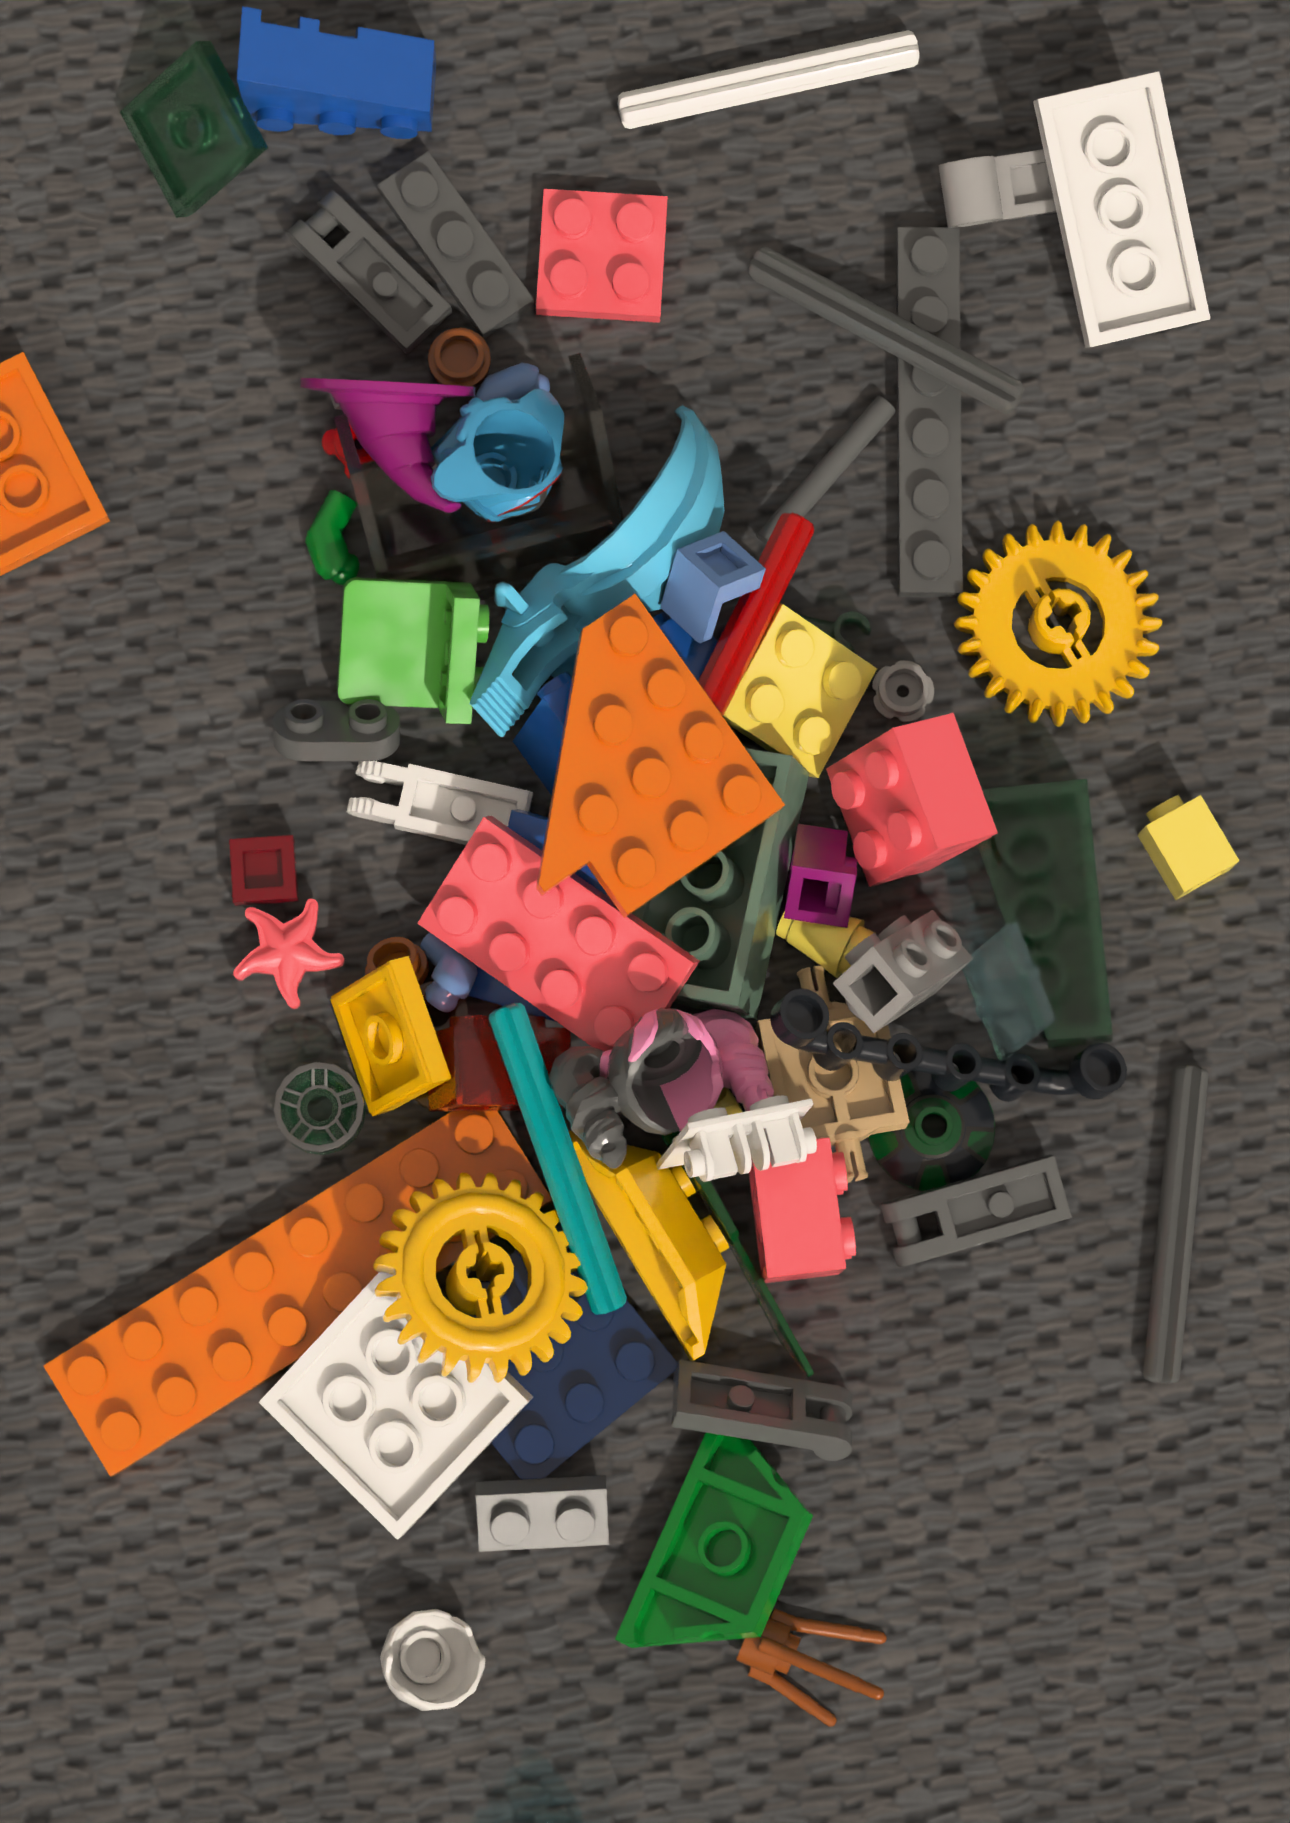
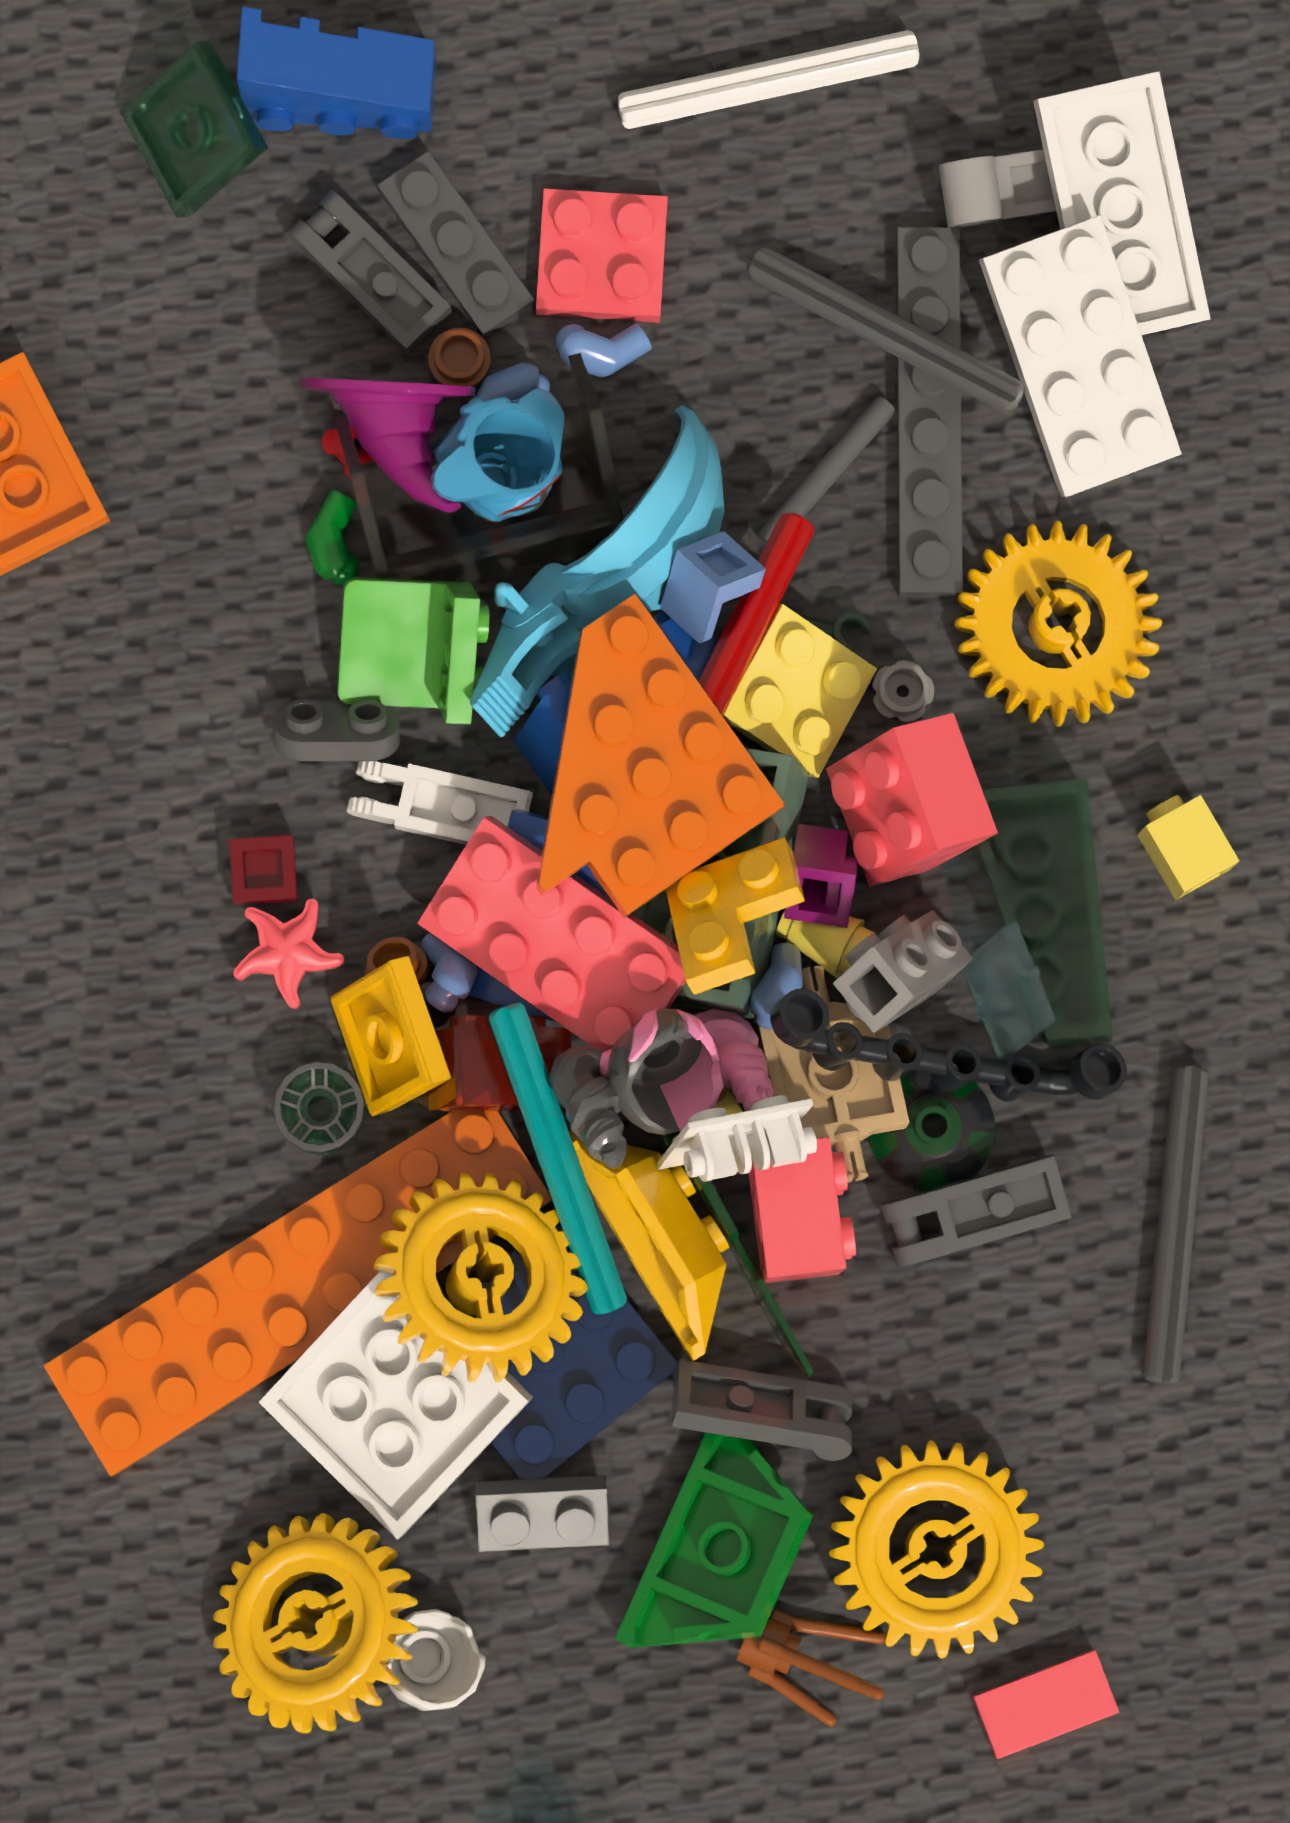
(361, 1641): none -> yellow gear
(601, 354): none -> medium blue arm
(716, 902): none -> yellow plate
(779, 980): none -> medium blue arm
(882, 1583): none -> yellow gear
(1045, 1704): none -> coral tile
(1080, 356): none -> white plate

